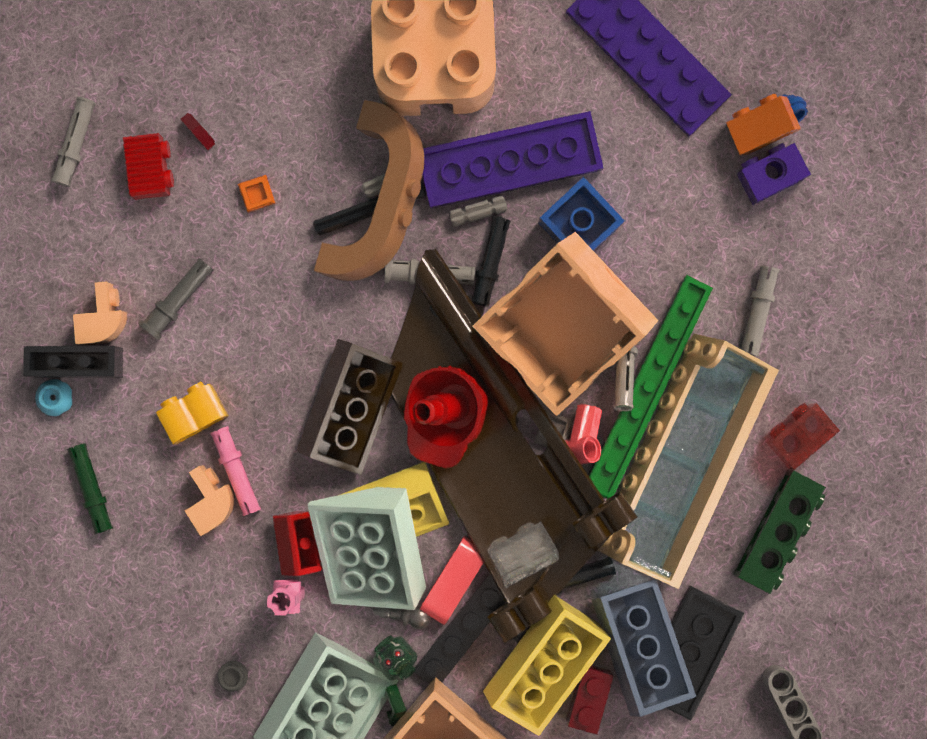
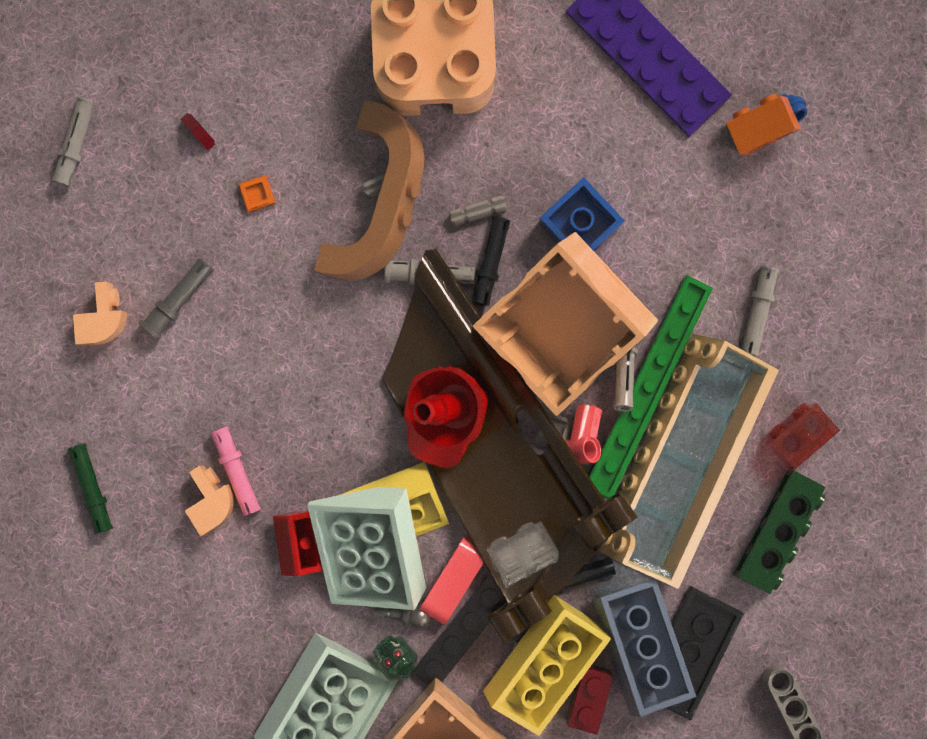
(63, 397): medium azure plate -> none
(73, 362): black brick -> none
(147, 166): red brick -> none
(191, 413): yellow brick -> none
(232, 676): dark grey plate -> none
(286, 597): bright pink piece -> none
(349, 407): dark brown slope -> none
(350, 215): black axle -> none
(397, 705): dark green tile -> none
(511, 159): dark purple plate -> none
(790, 170): dark purple brick -> none

